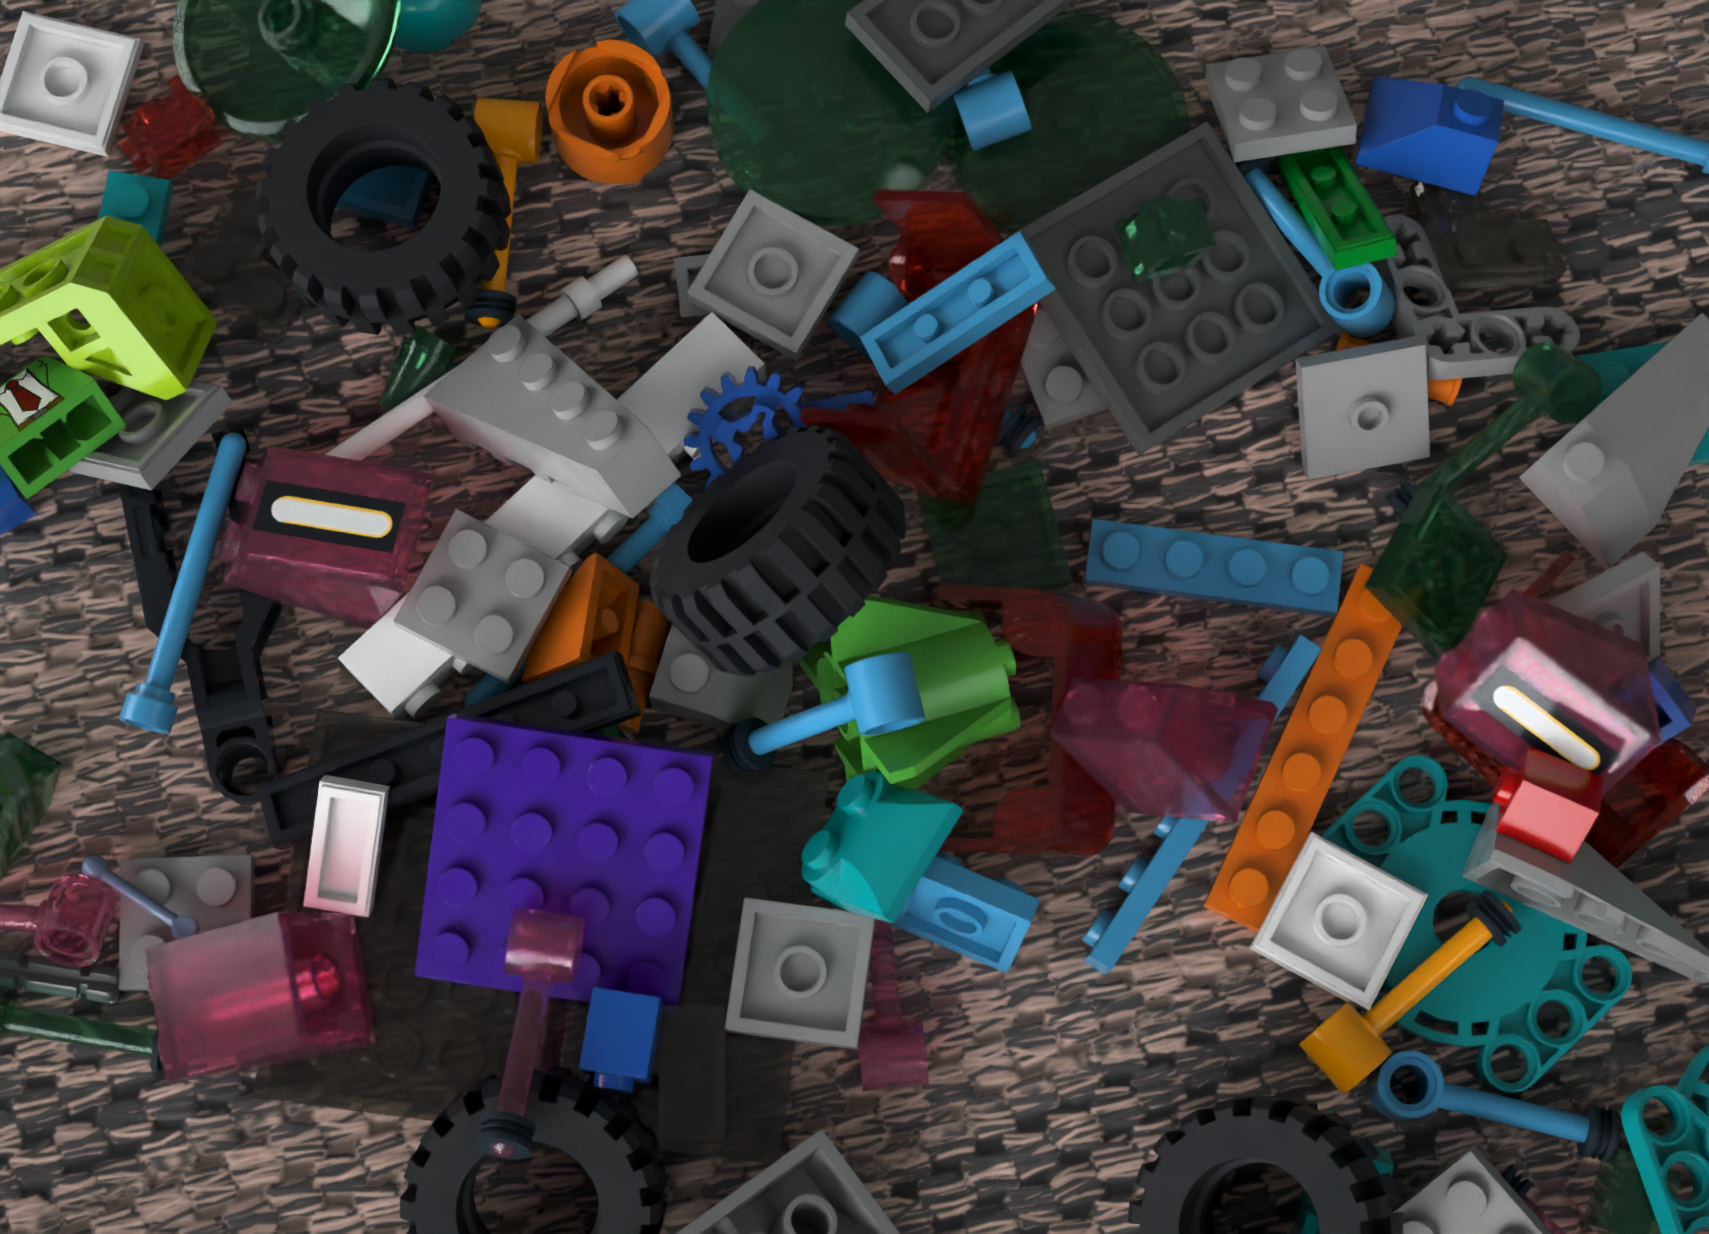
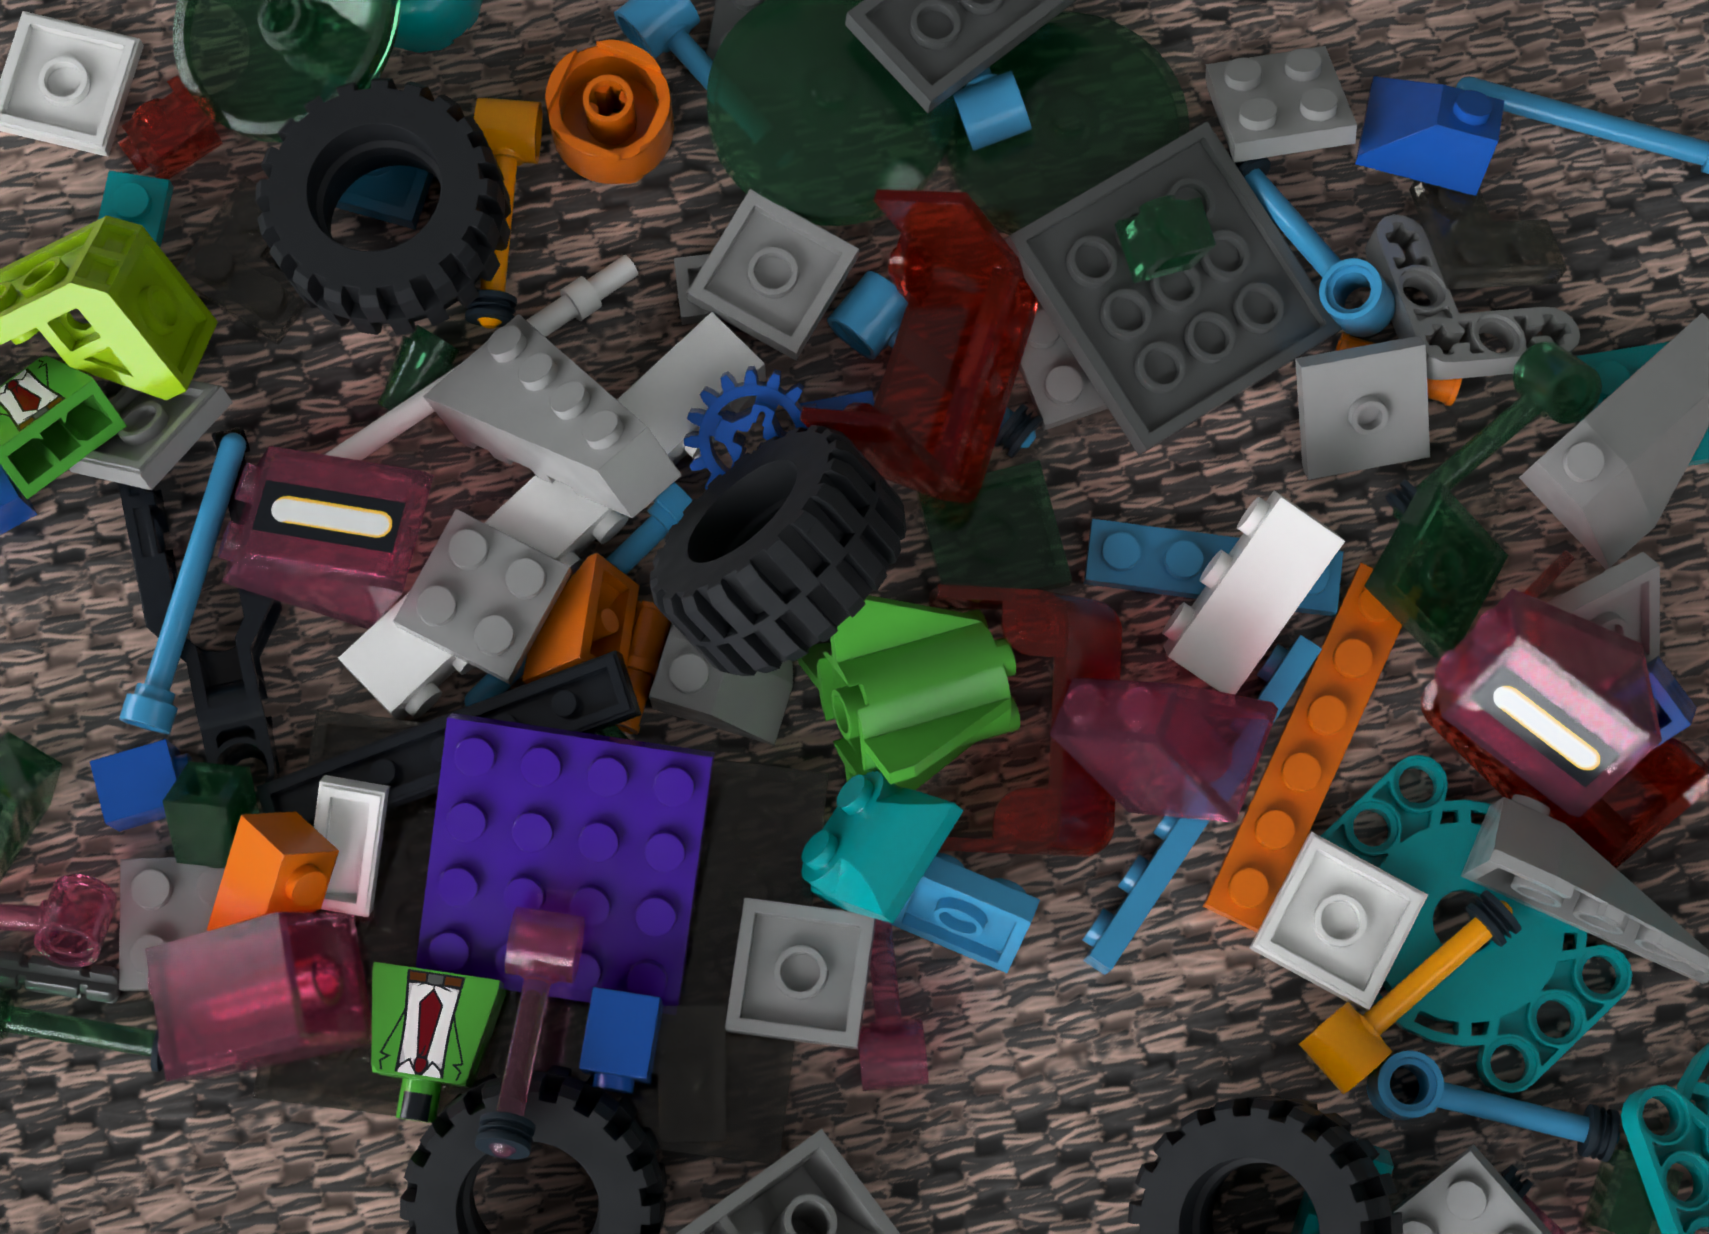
(136, 782): none -> blue brick
(181, 926): sand blue hinge -> none
(206, 810): none -> clear green brick
(273, 867): none -> orange slope
(430, 1032): none -> torso
(880, 698): dark azure piece -> none
(957, 312): dark azure plate -> none
(1250, 592): none -> white brick
(1337, 207): green tile -> none
(1547, 803): red brick -> none

